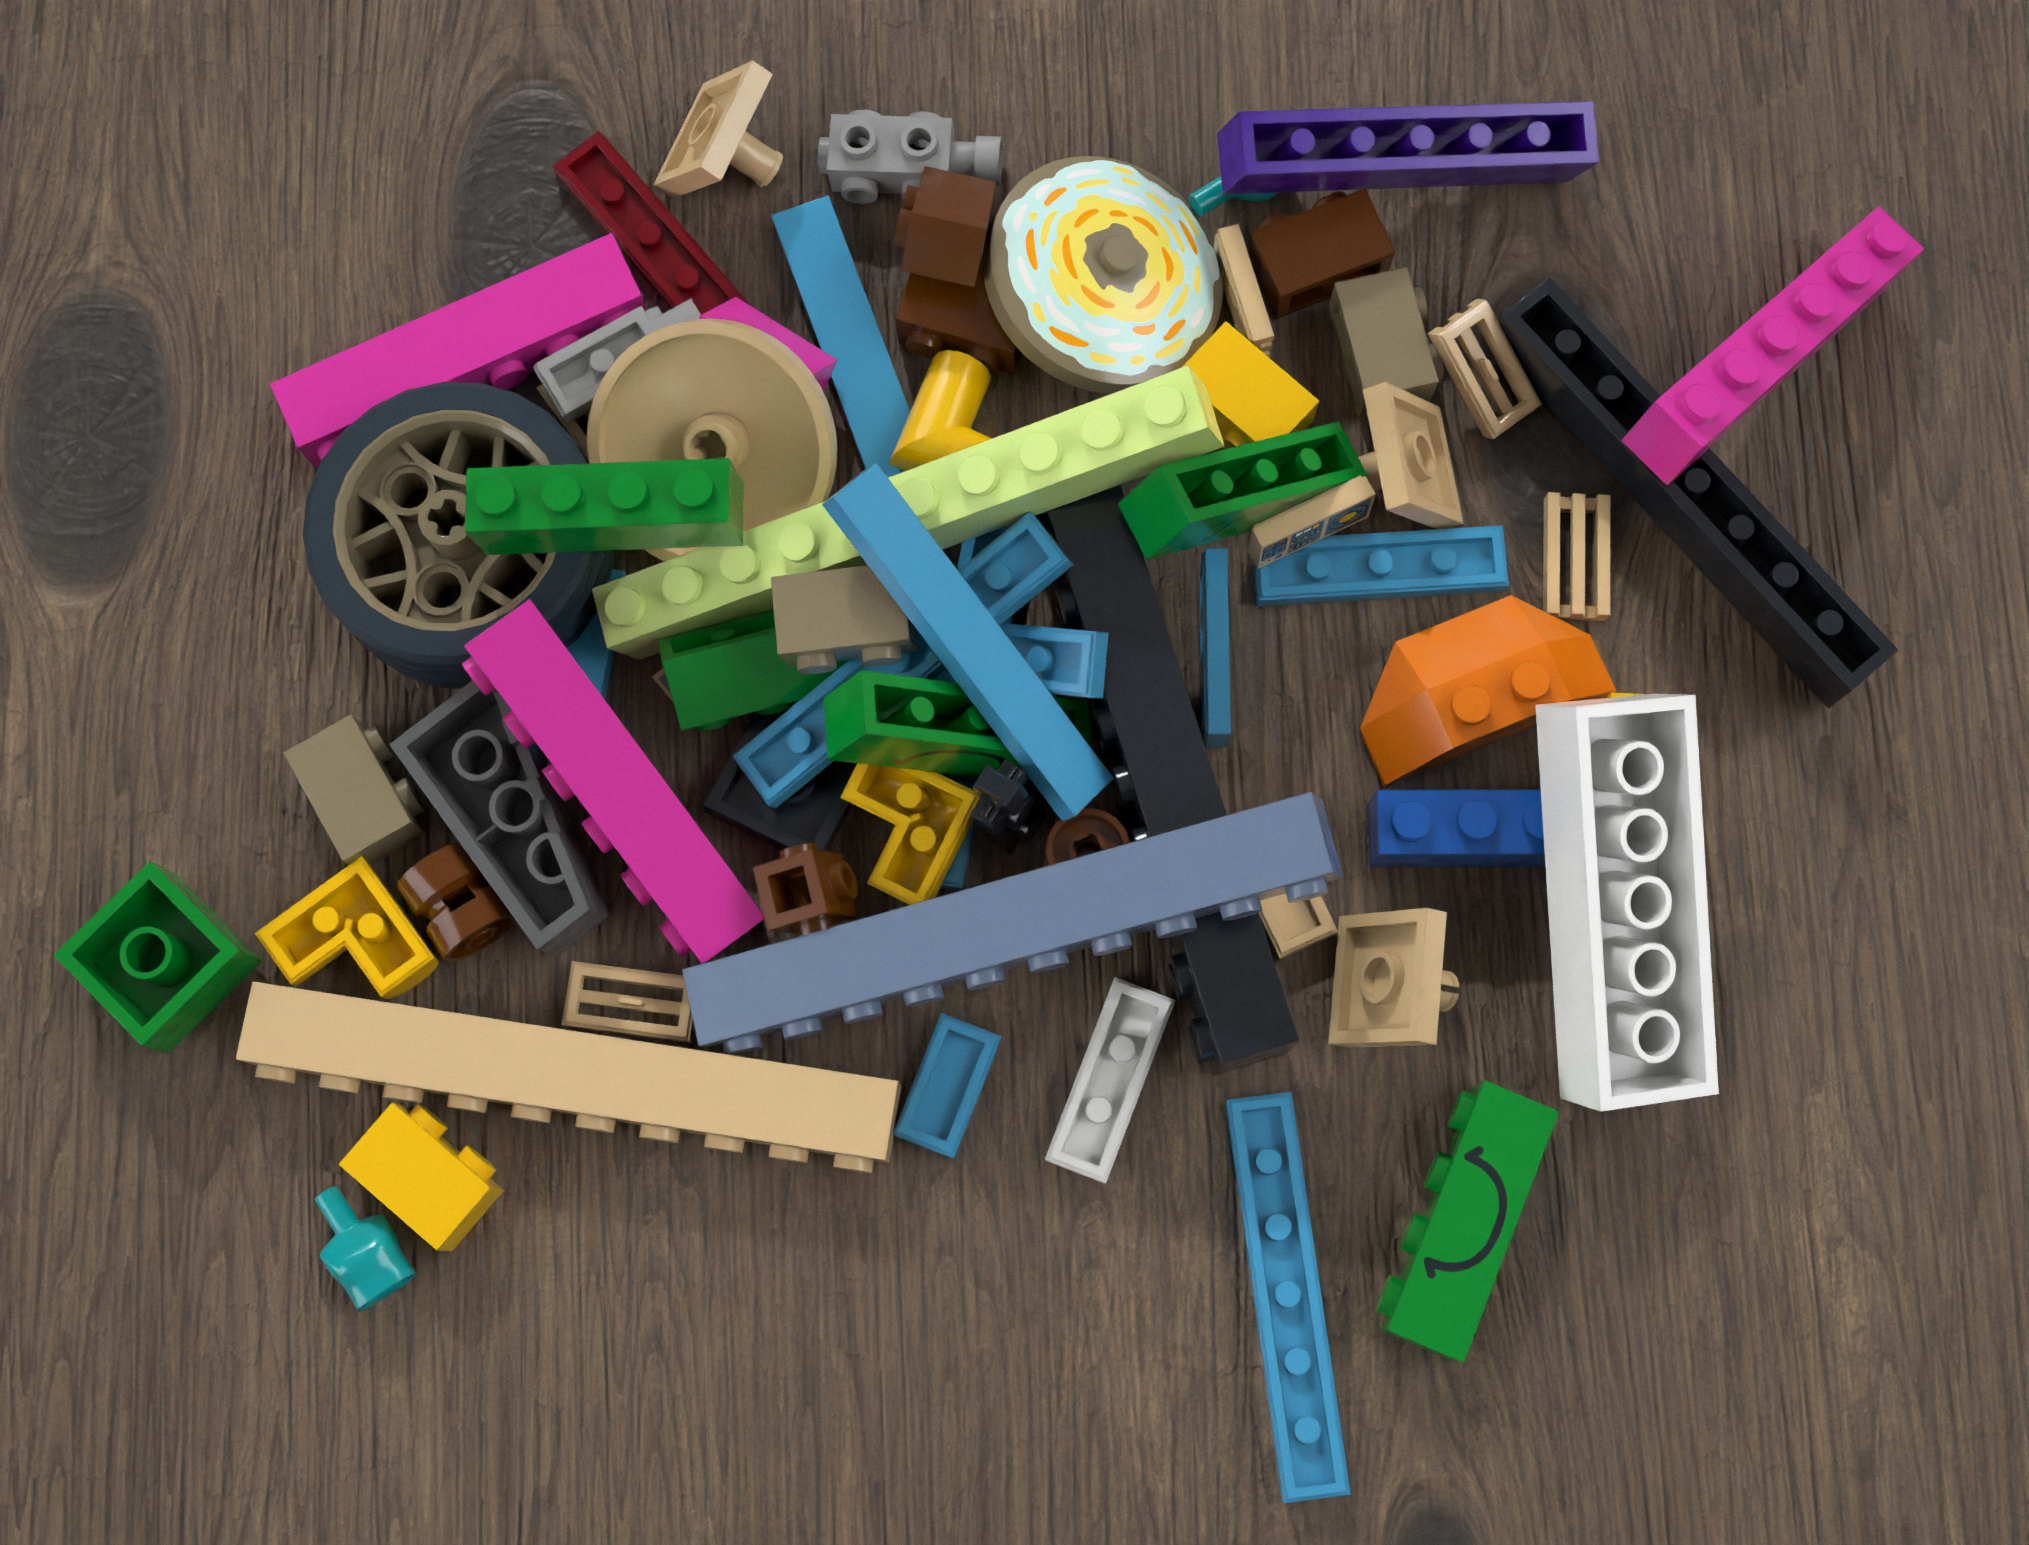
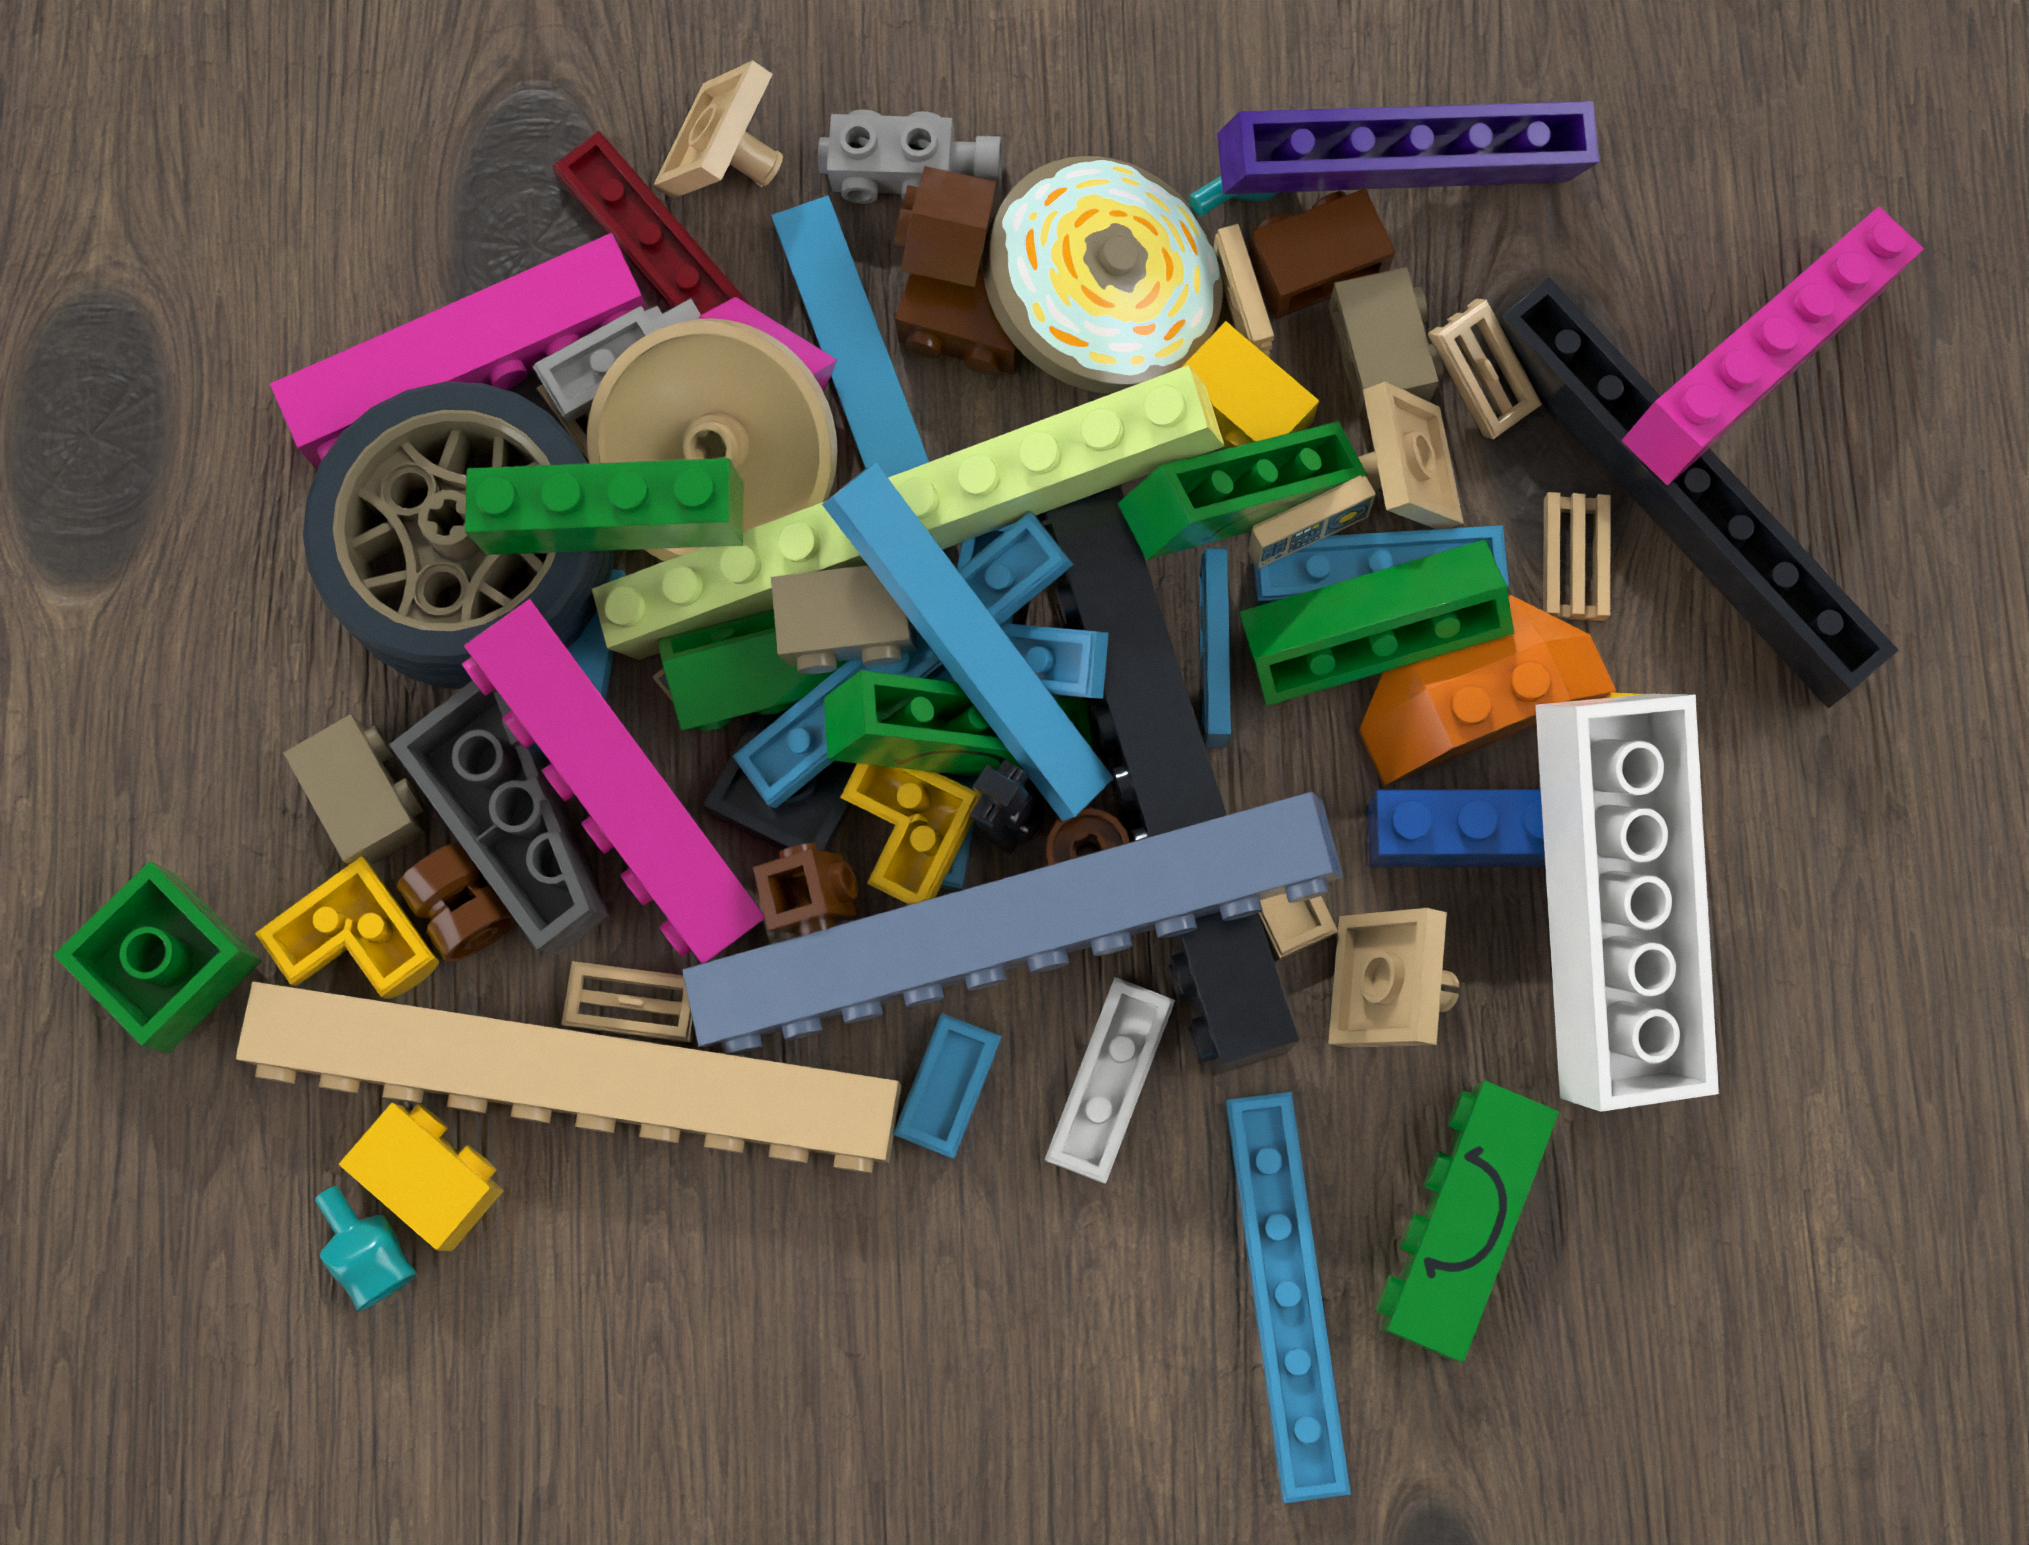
(943, 411): yellow brick -> none
(1377, 622): none -> green brick

